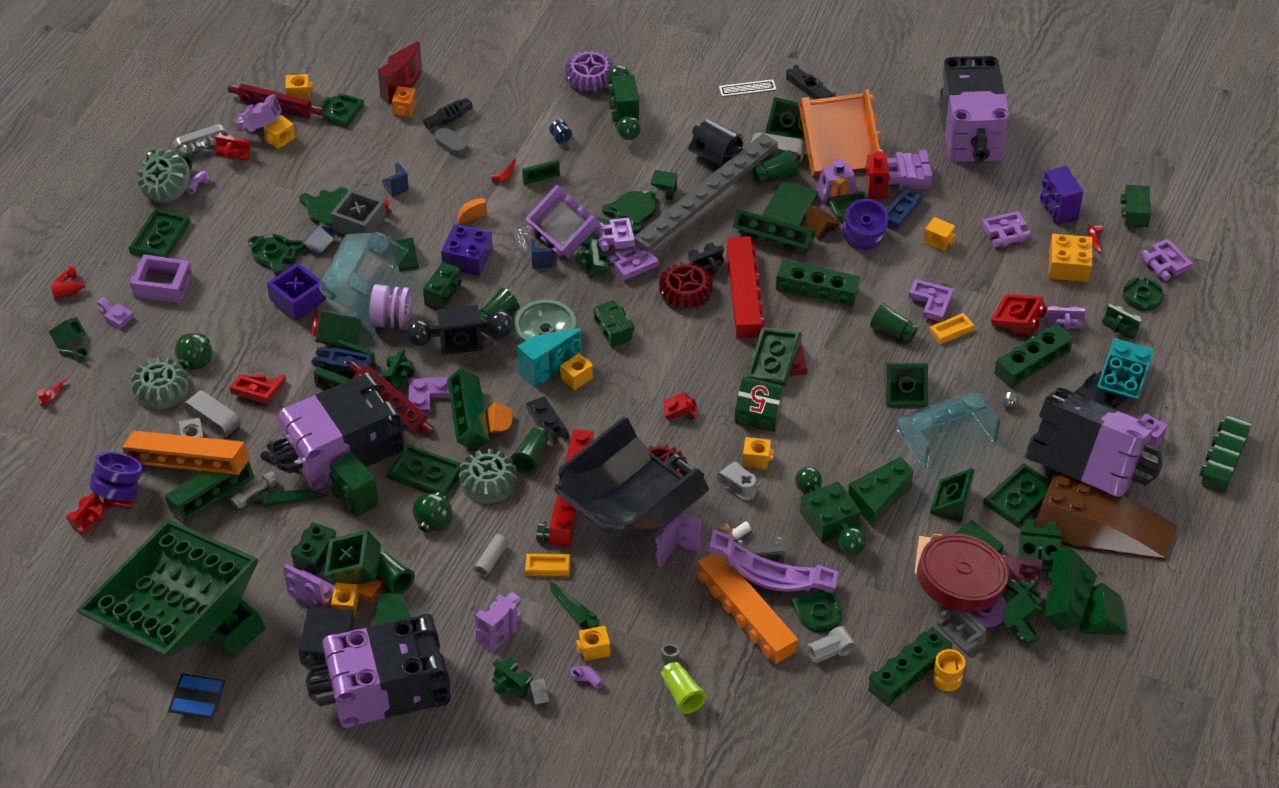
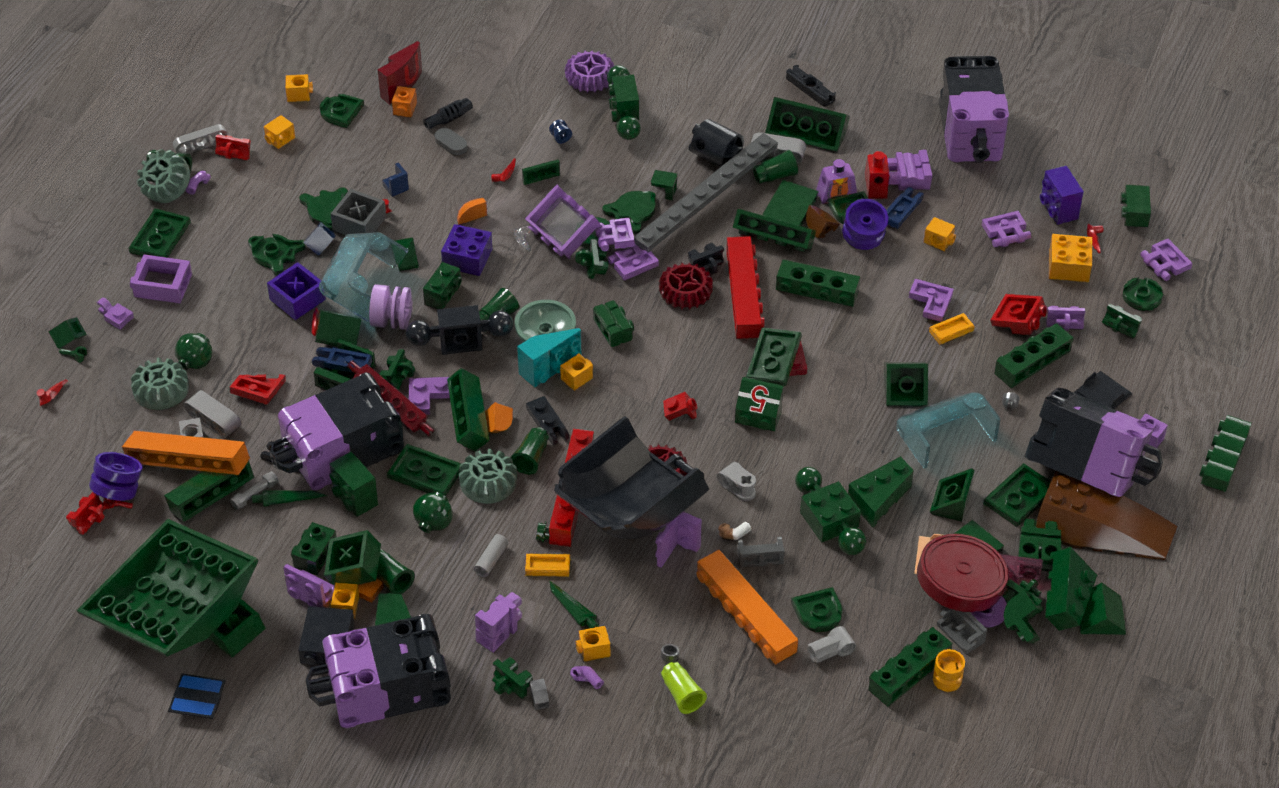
(61, 288): red plant -> none
(260, 115): medium lavender hips -> none
(289, 104): dark red plate -> none
(540, 257): dark blue panel -> none
(747, 87): sticker -> none
(757, 453): light orange brick -> none
(770, 573): medium lavender piece -> none
(839, 130): orange panel -> none
(893, 323): dark green plant -> none
(1126, 369): teal slope -> none

